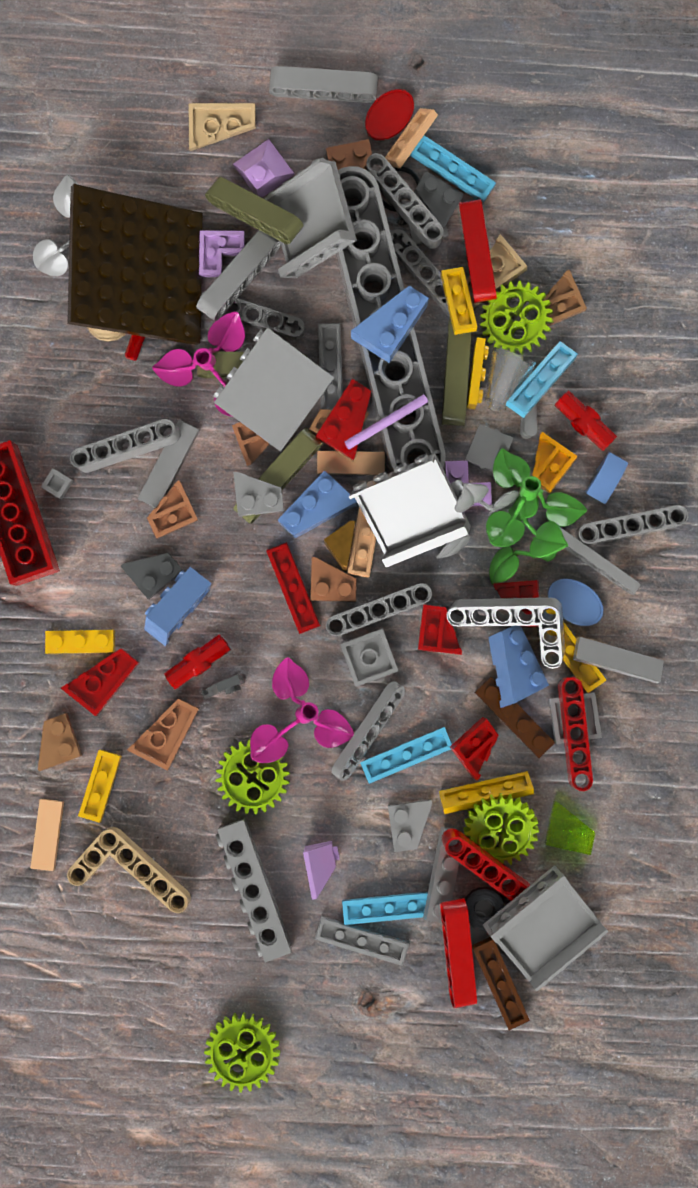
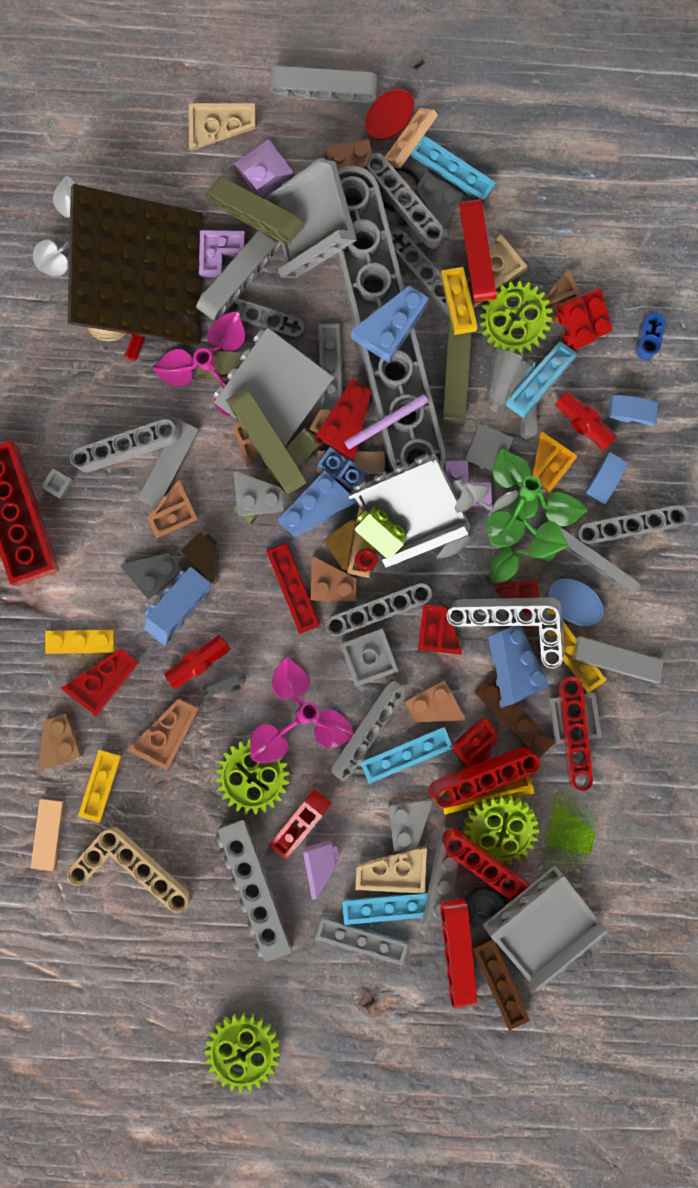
(203, 555): none -> dark brown slope
(266, 441): none -> olive beam
(300, 824): none -> red slope
(341, 469): none -> medium blue slope
(366, 559): none -> red plate
(380, 531): none -> brick
(394, 873): none -> tan wing
(435, 705): none -> nougat wing
(477, 373): yellow plate -> none
(495, 776): none -> red beam
(583, 318): none -> red plate
(633, 408): none -> medium blue slope
(653, 339): none -> blue beam

